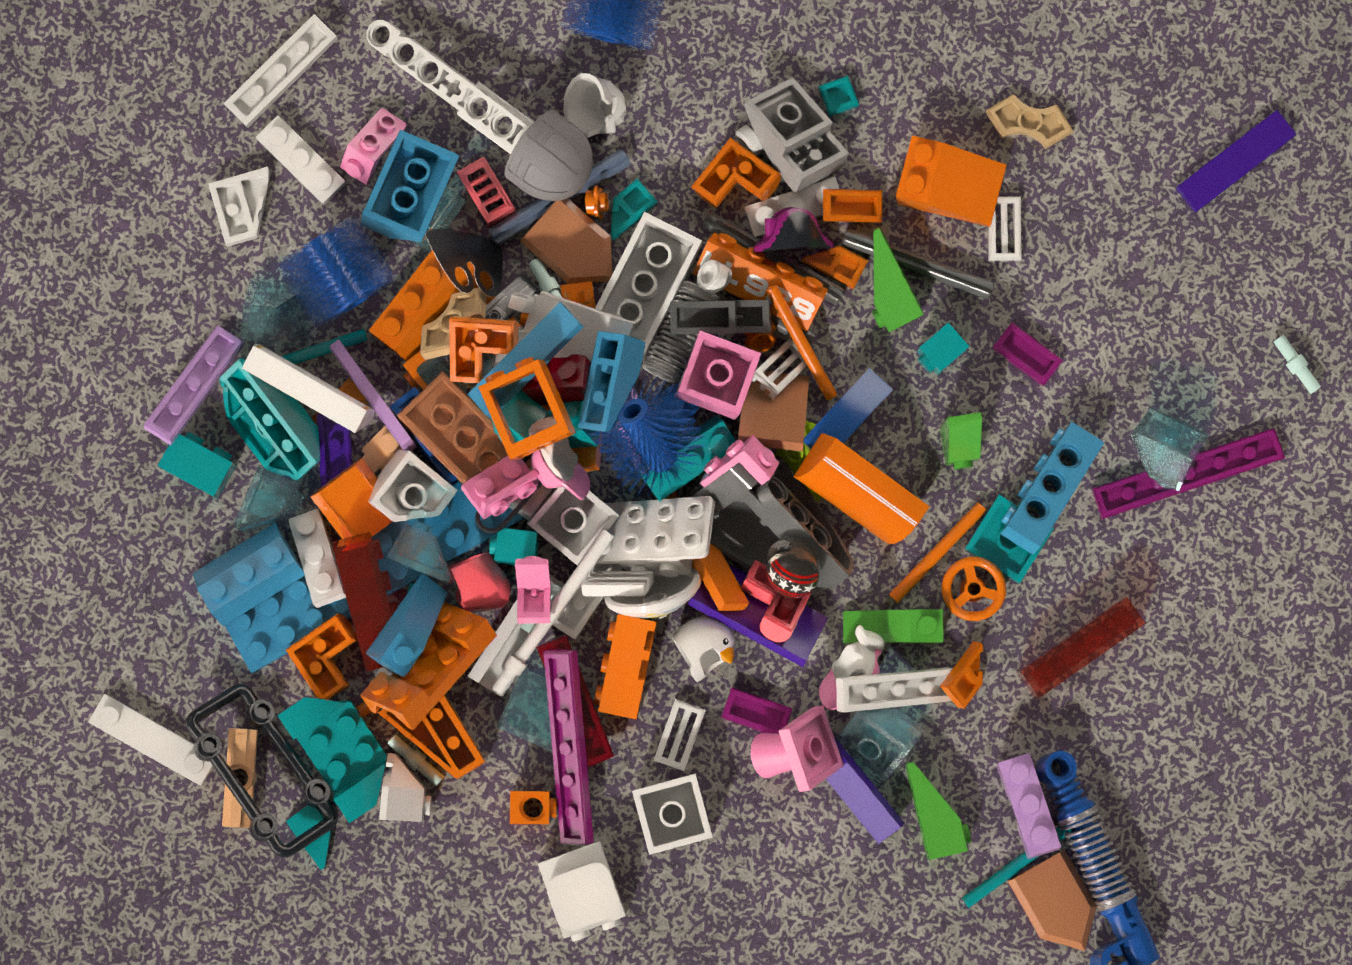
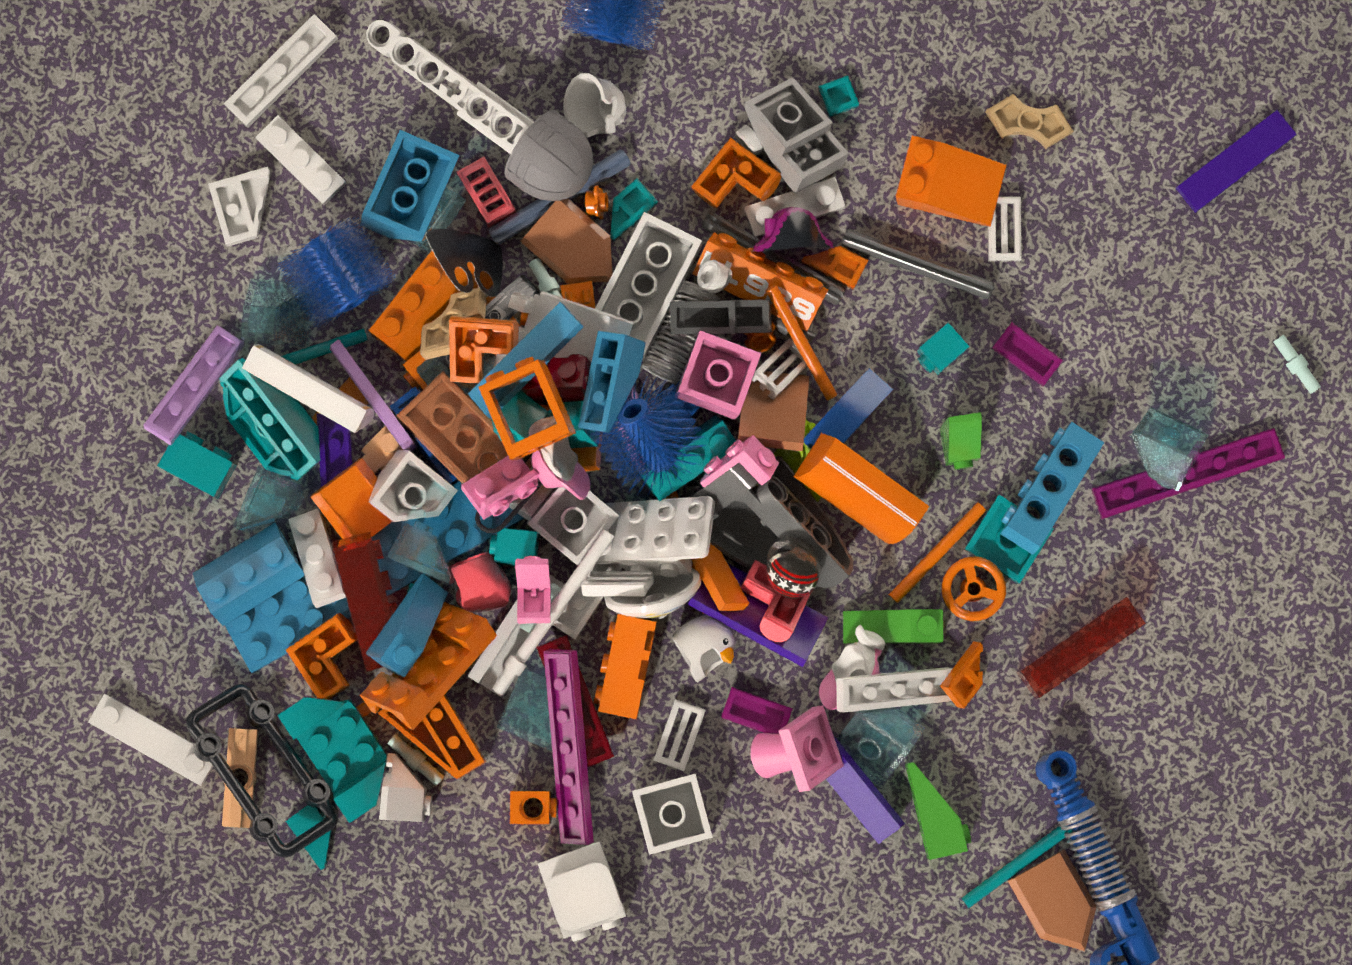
(370, 144): bright pink bracket -> none
(852, 205): orange tile -> none
(892, 292): bright green slope -> none
(1029, 806): lavender arch -> none

